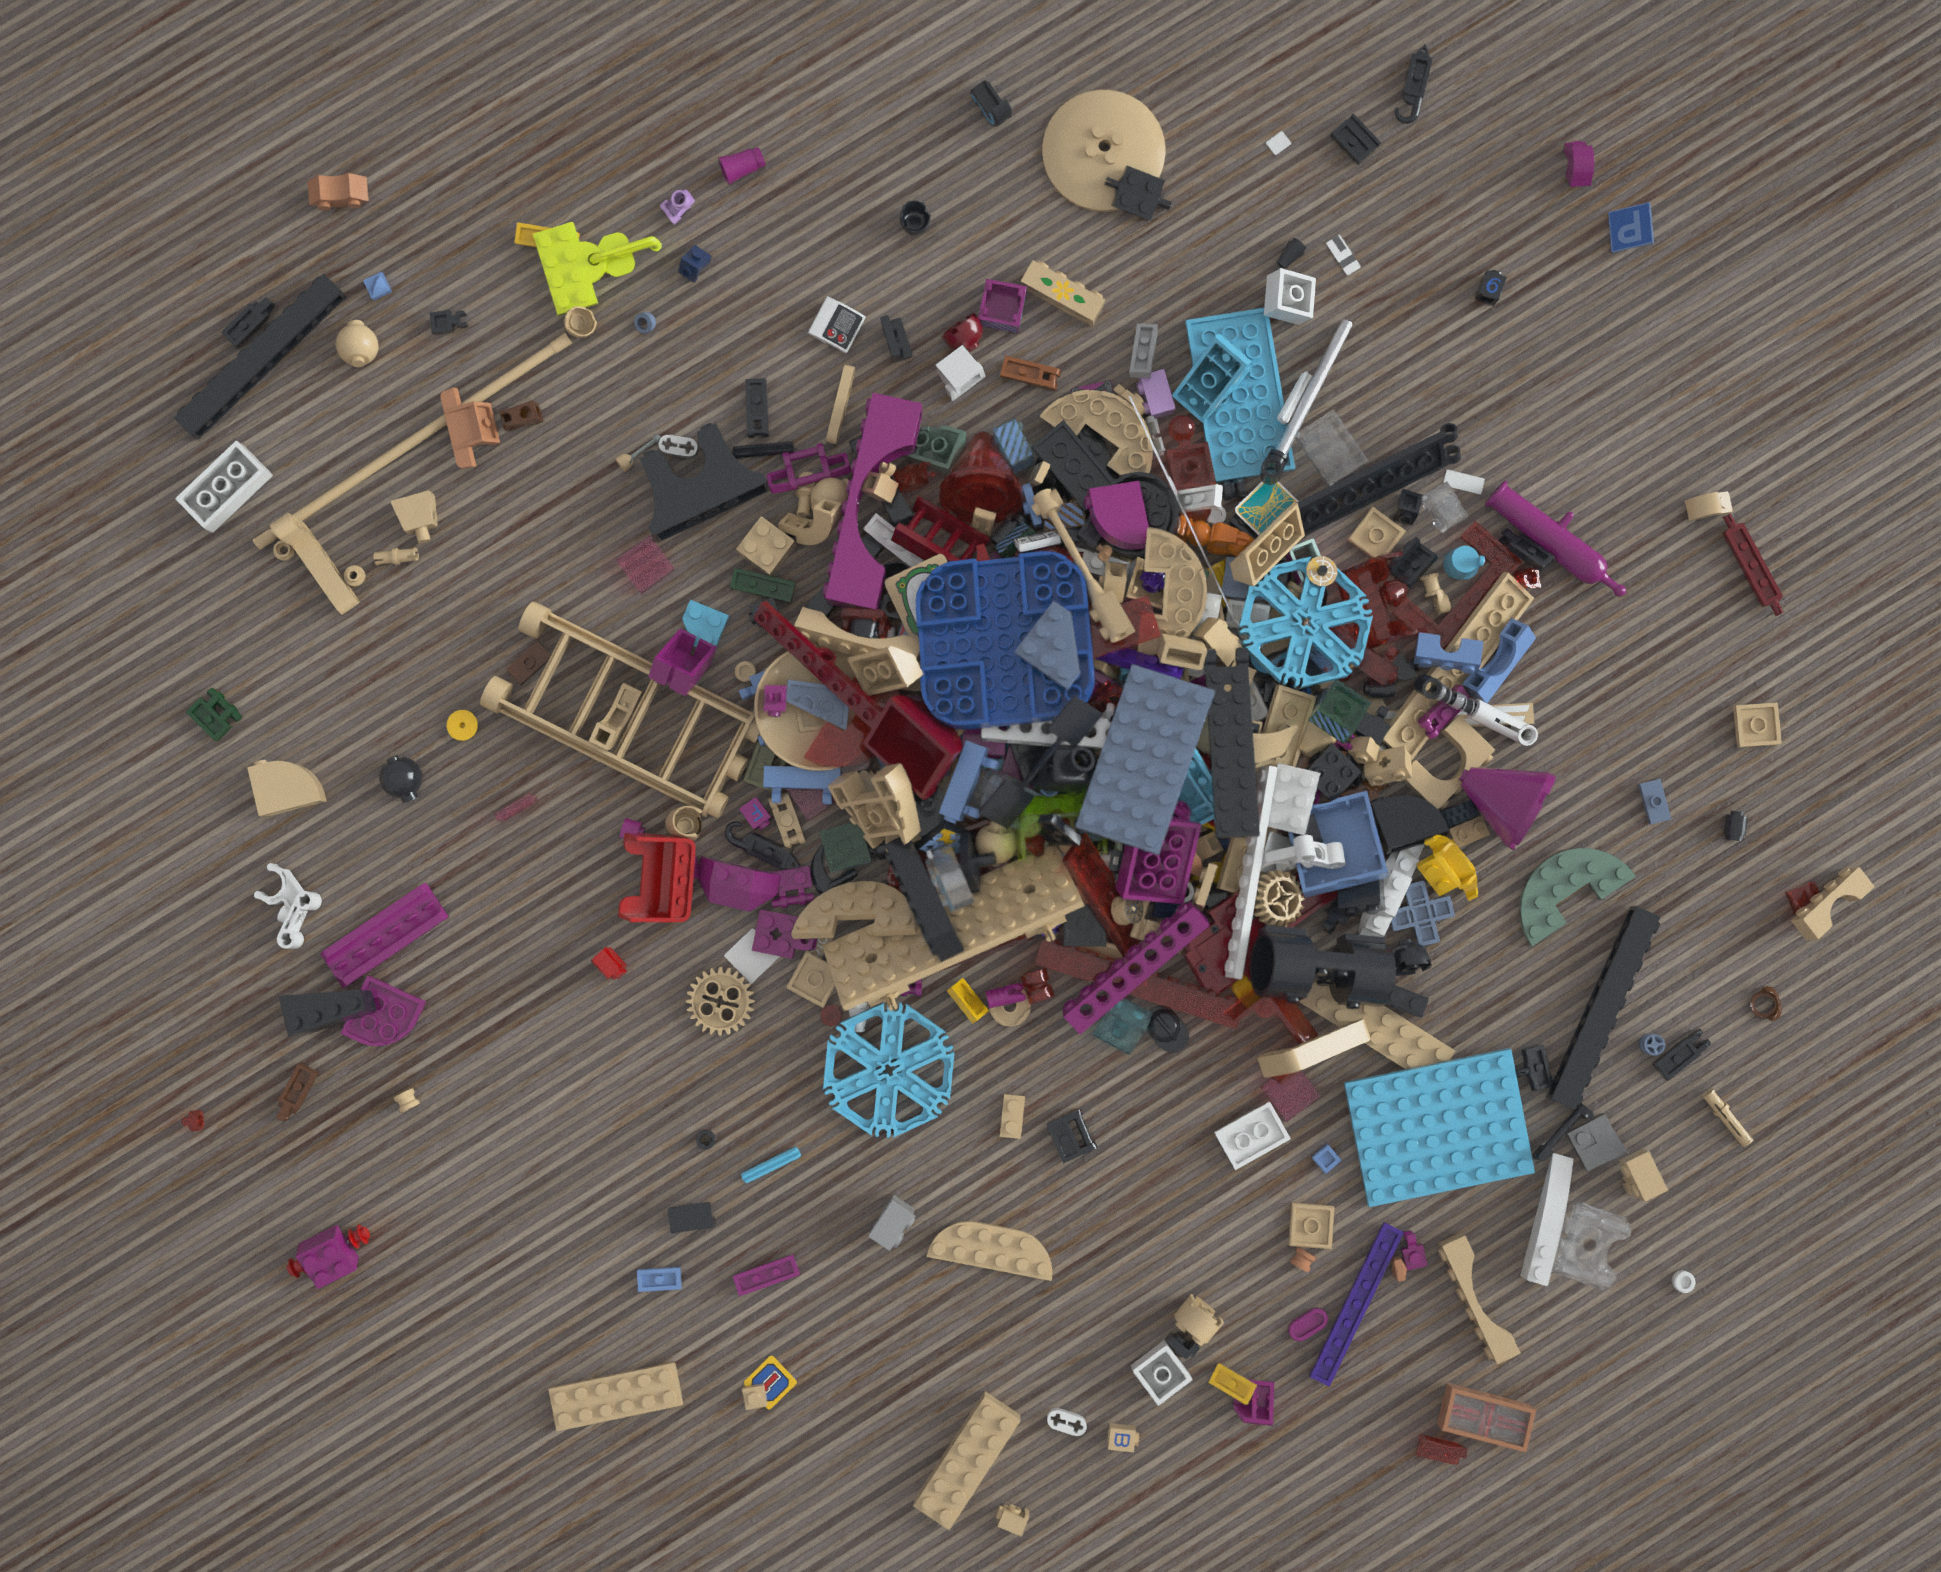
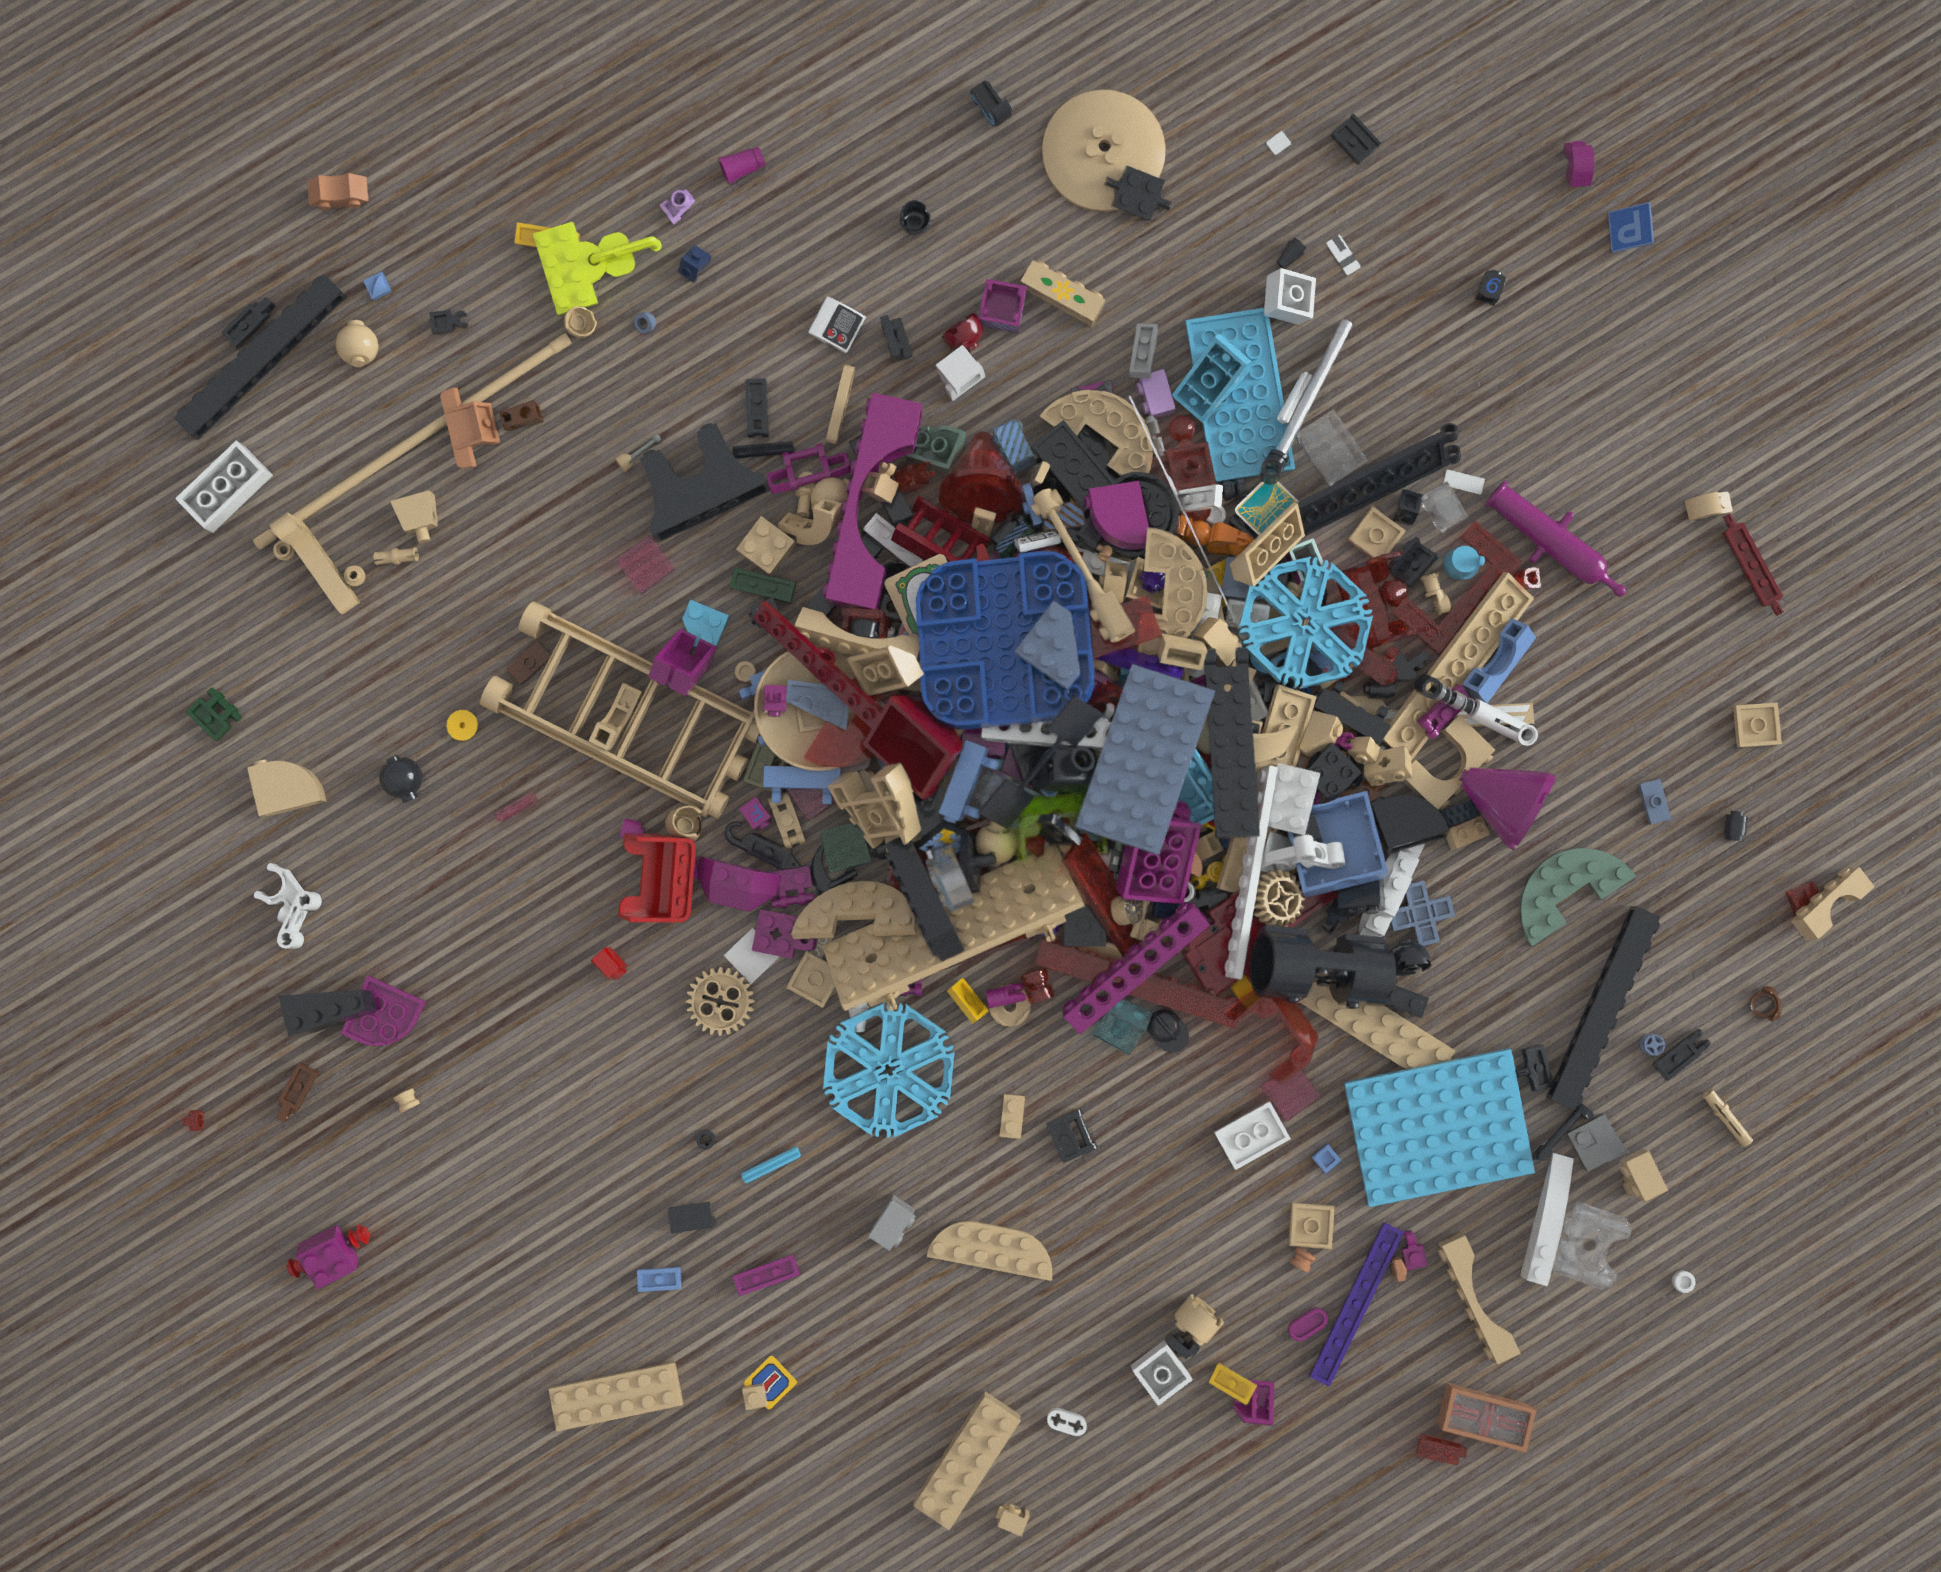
(384, 935): magenta plate -> none
(678, 451): white beam -> none
(831, 1015): clear red piece -> none
(1029, 373): dark orange plate -> none
(1121, 392): tan plate -> none
(1122, 1437): tan brick -> none
(1206, 879): tan plate -> none
(1314, 1050): beam -> none
(1321, 571): tan piece -> none
(1339, 711): clear green container -> none
(1415, 84): black plate -> none
(1429, 653): medium blue arch -> none
(1448, 868): yellow plate -> none
(1527, 550): black plate -> none

